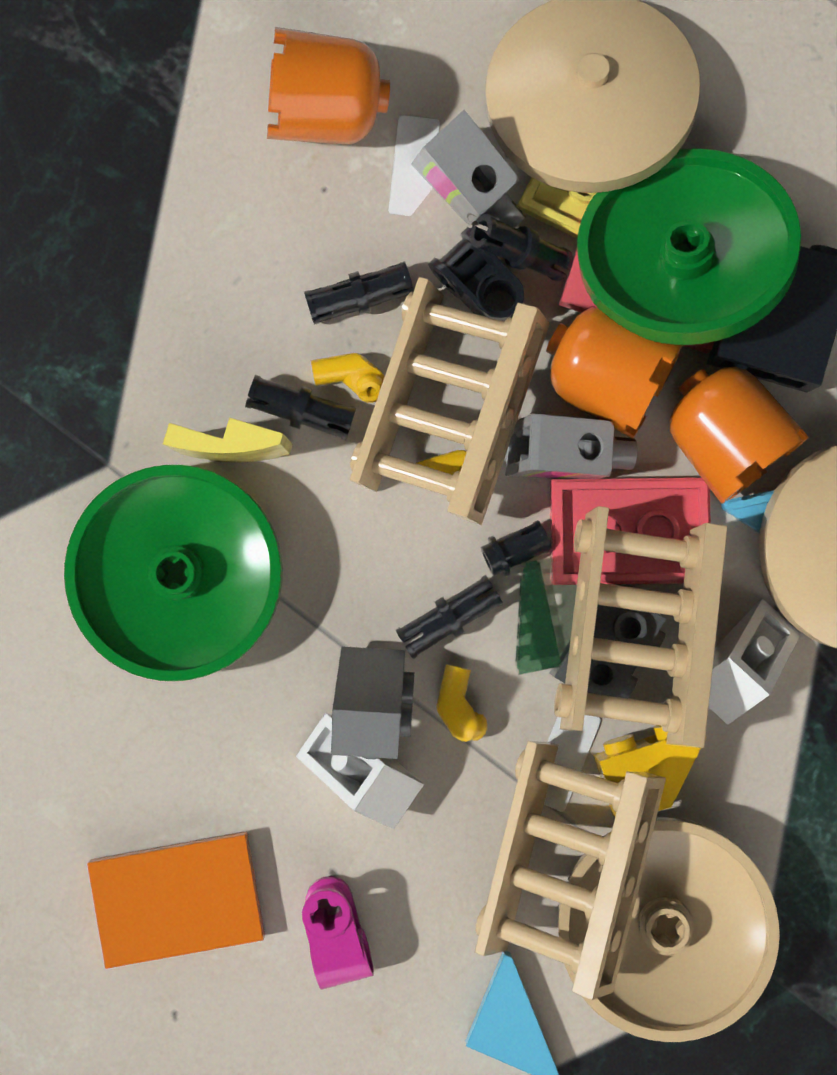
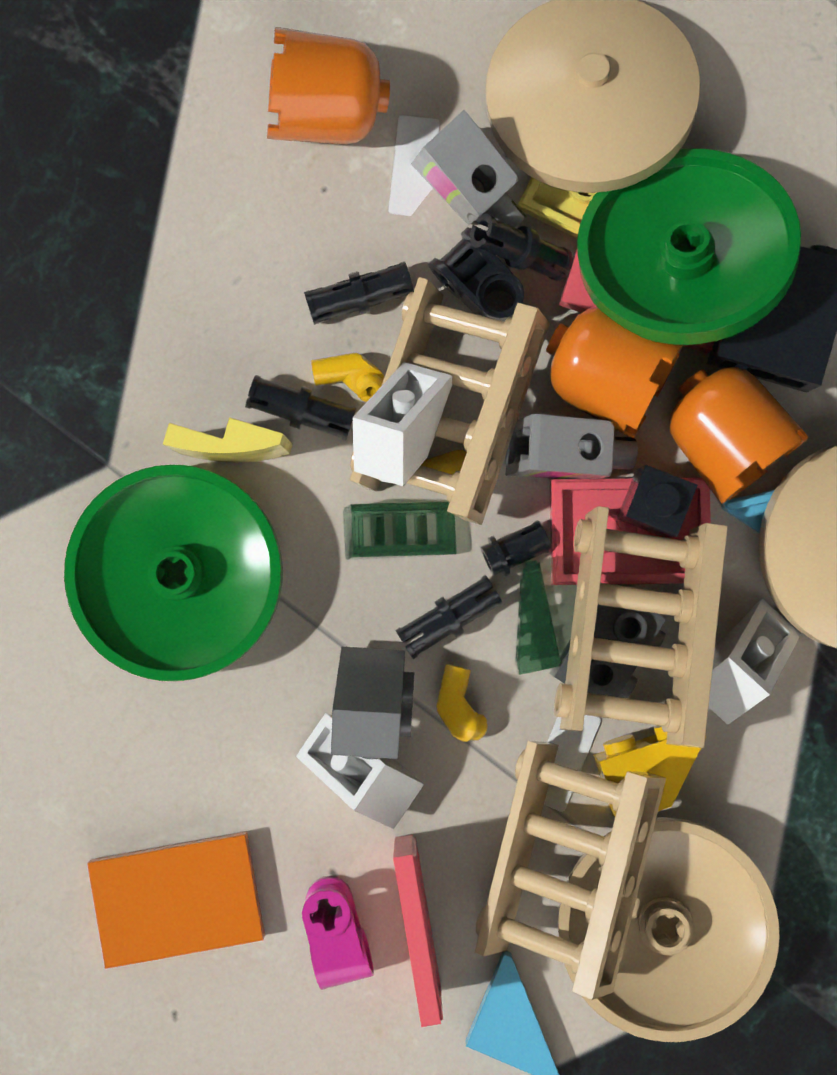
(354, 537): none -> clear green slope
(399, 423): none -> white slope
(418, 930): none -> coral tile
(657, 502): none -> black brick

